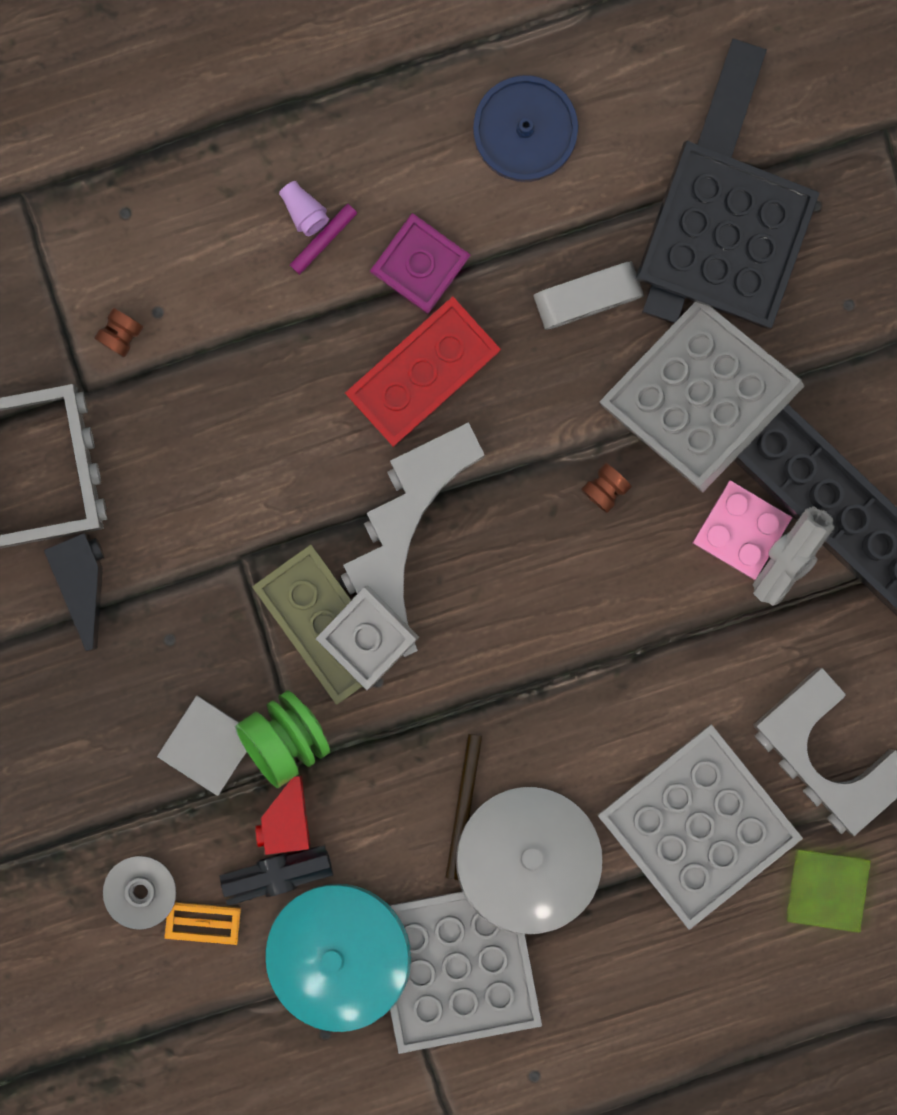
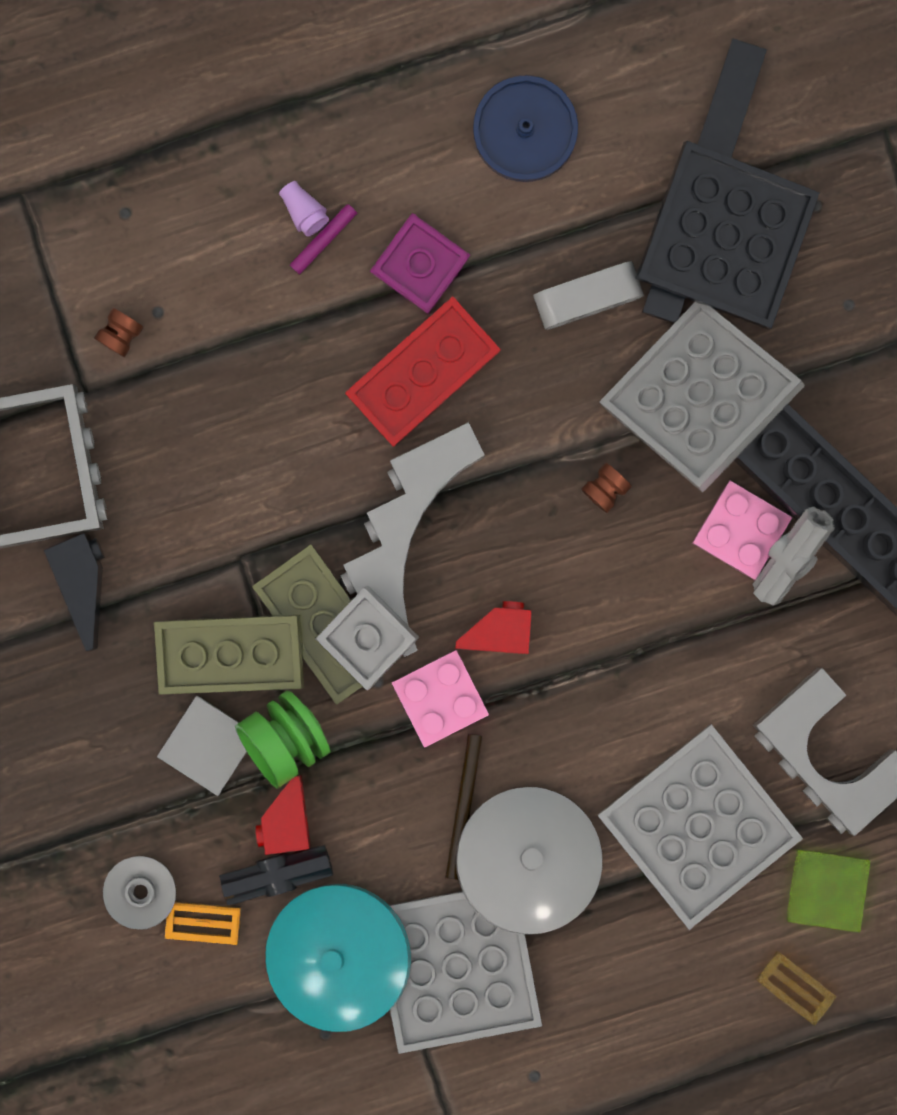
(229, 654): none -> olive plate
(440, 698): none -> bright pink plate
(500, 630): none -> red slope
(771, 968): none -> clear yellow tile

